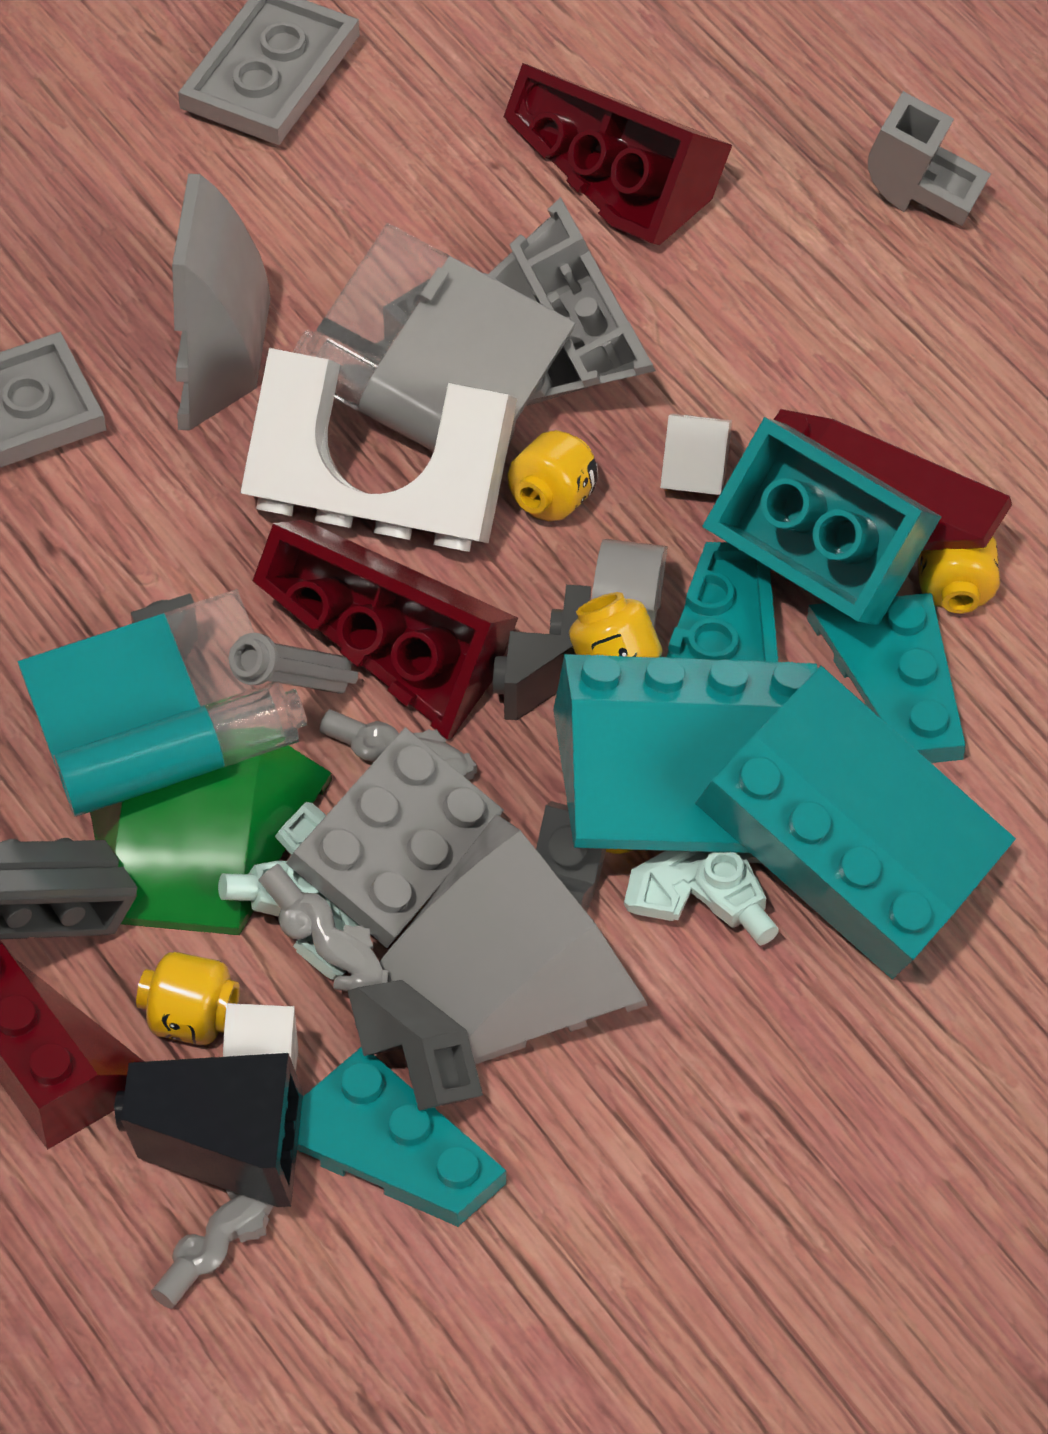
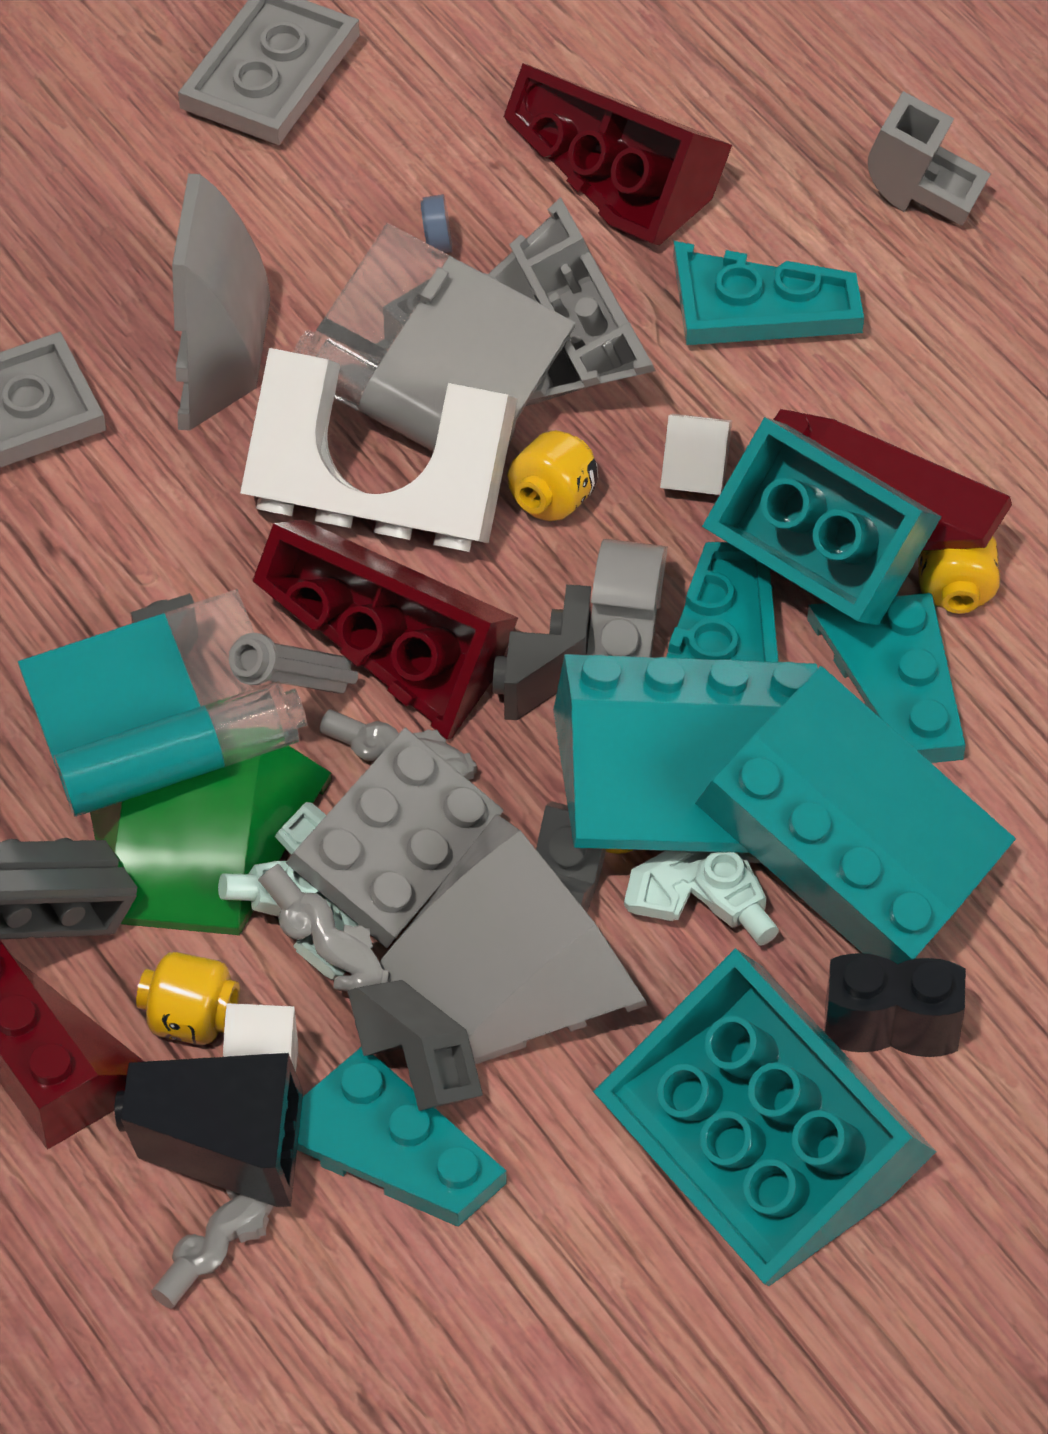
(436, 223): none -> sand blue tile
(614, 628): yellow head -> none
(754, 301): none -> teal wing
(762, 1119): none -> teal slope
(900, 1005): none -> black brick

